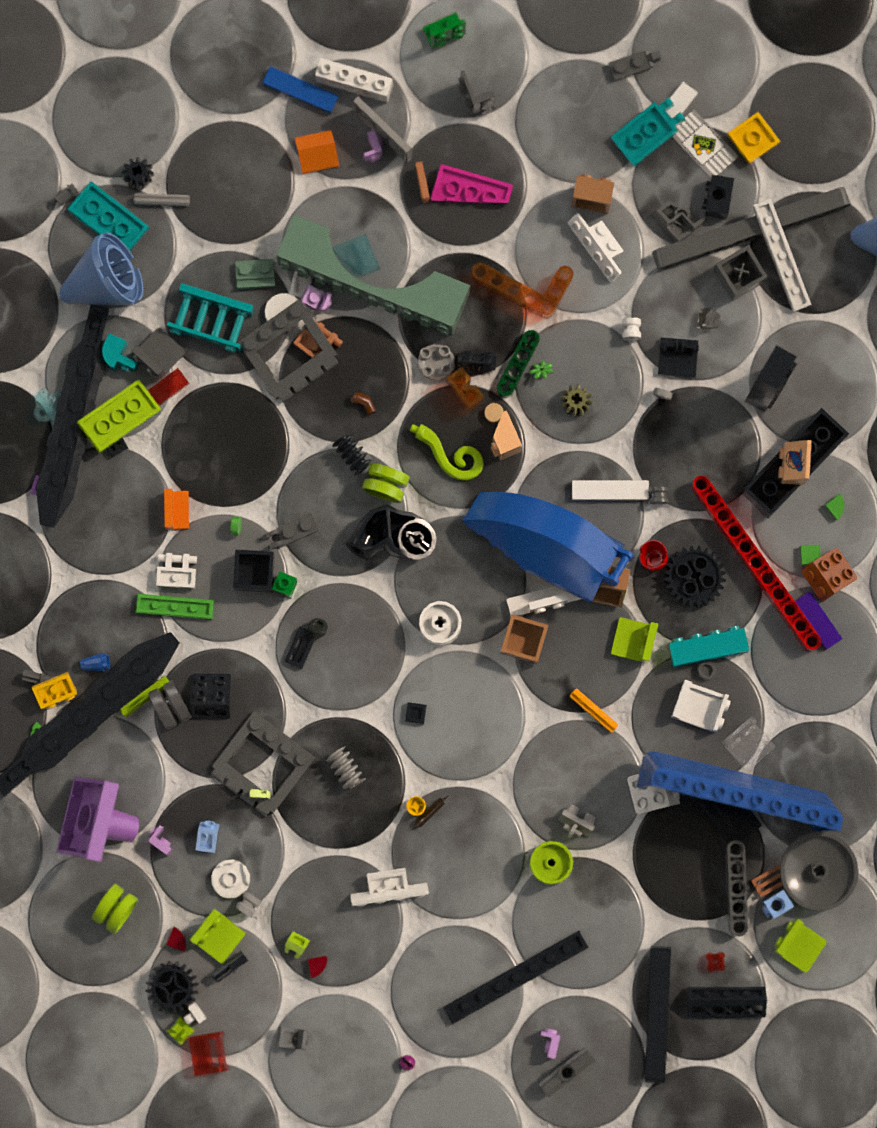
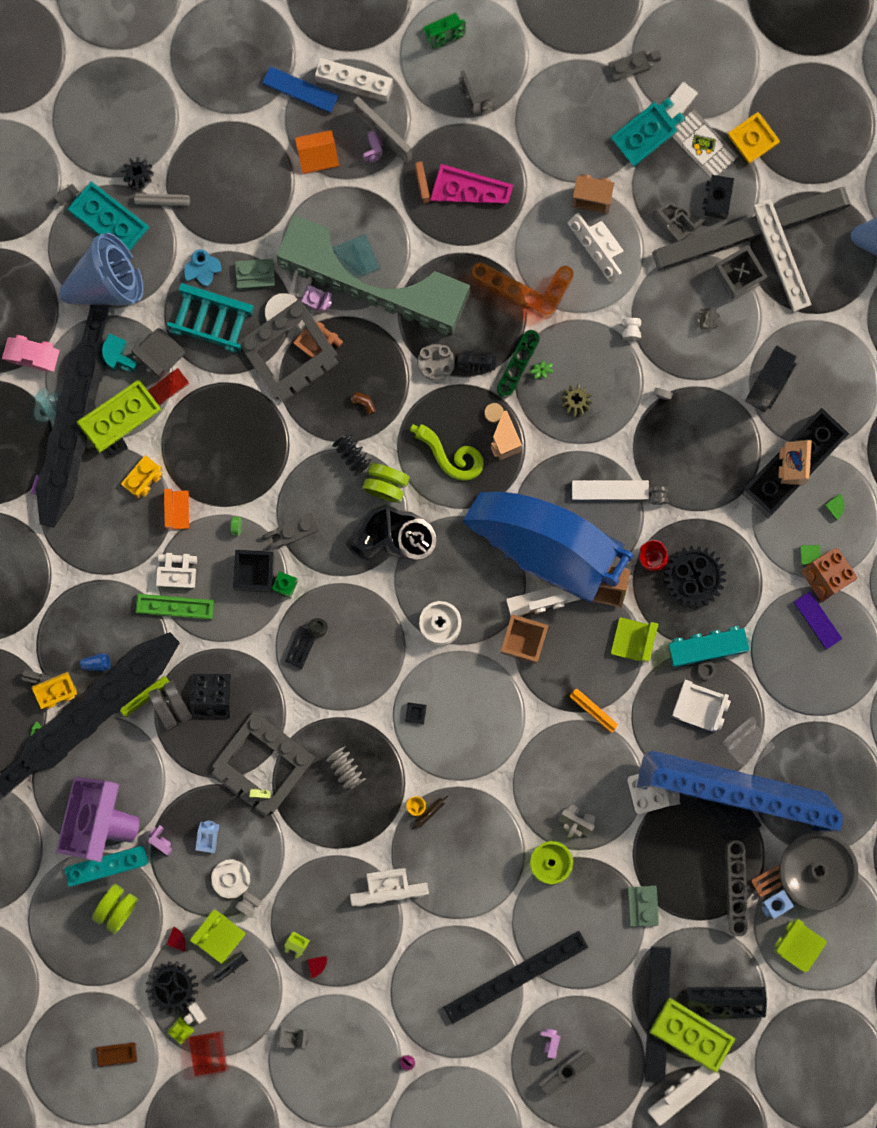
(30, 353): none -> bright pink brick
(109, 865): none -> teal fence
(116, 1054): none -> reddish brown tile
(142, 477): none -> yellow bracket
(202, 270): none -> dark azure plate
(469, 396): clear orange brick -> none
(643, 906): none -> sand green plate
(678, 357): black hinge -> none
(679, 1096): none -> white bracket
(692, 1035): none -> lime tile
(720, 961): clear red plate -> none
(757, 573): red beam -> none

